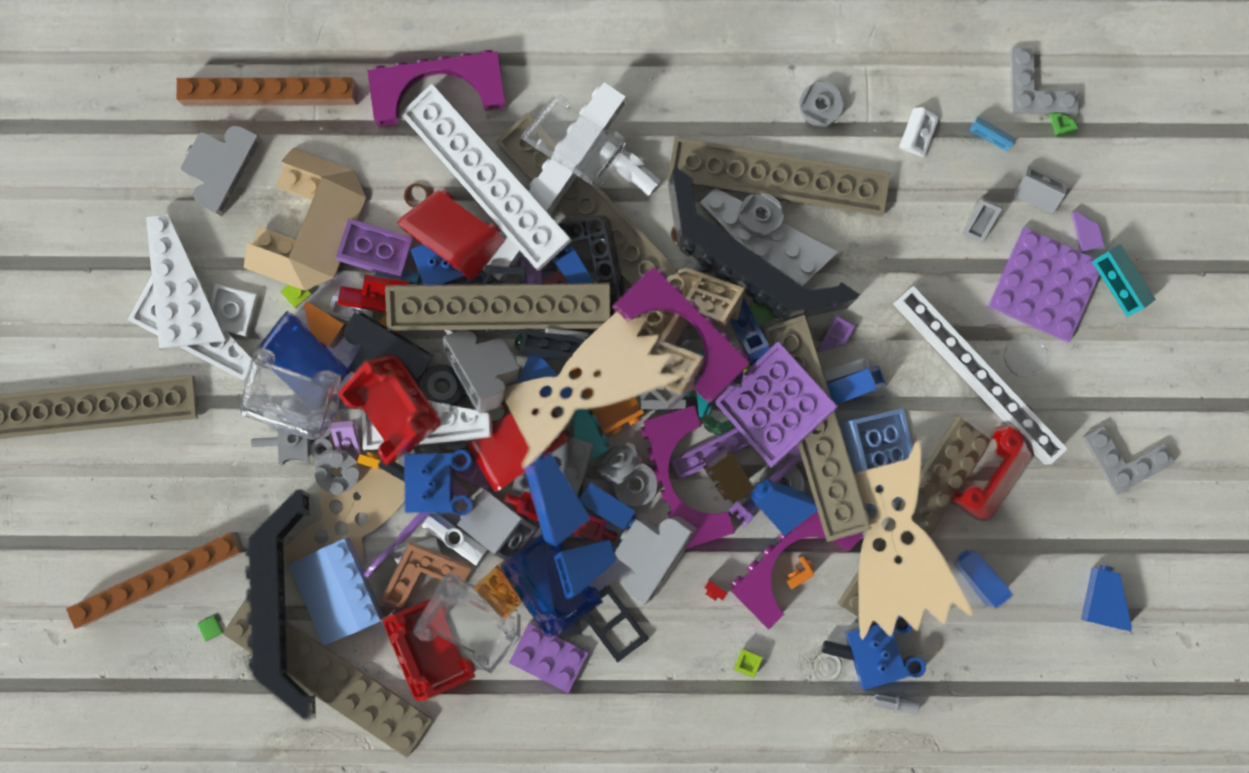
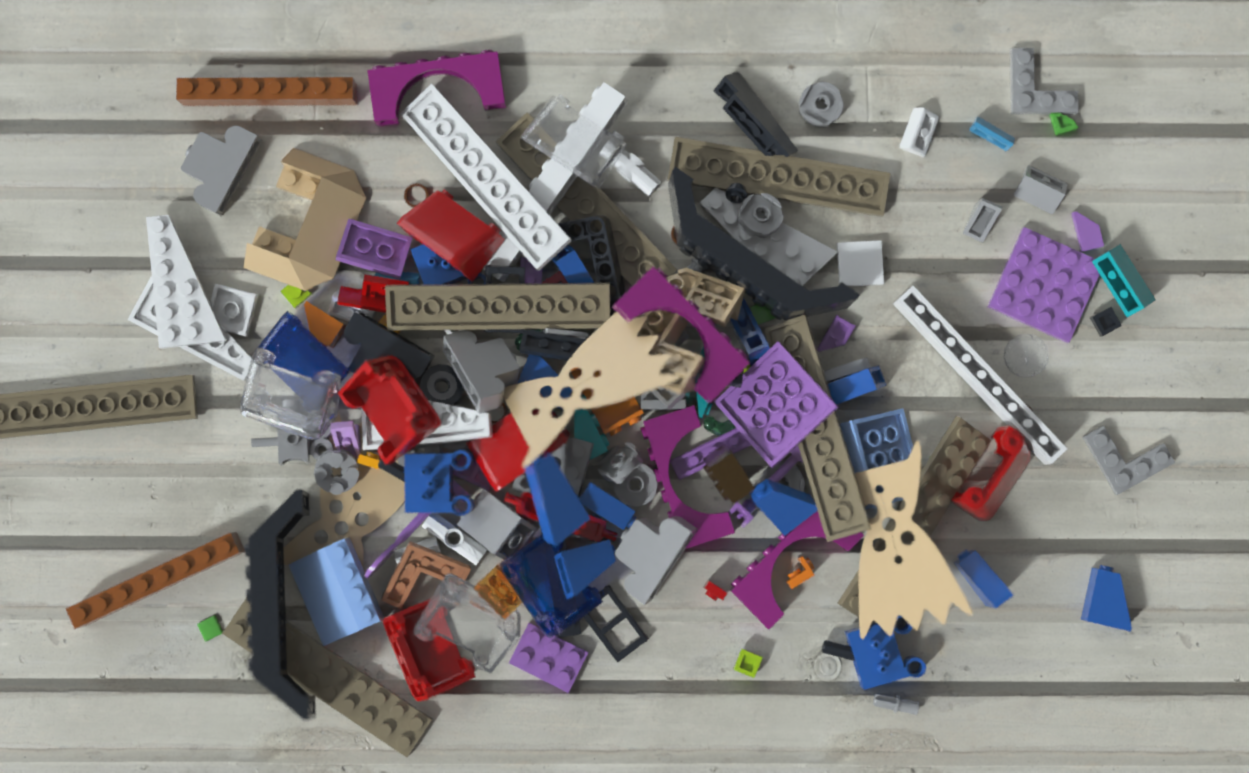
(736, 193): none -> black plate
(753, 117): none -> black wedge
(860, 263): none -> white tile
(1105, 321): none -> black plate

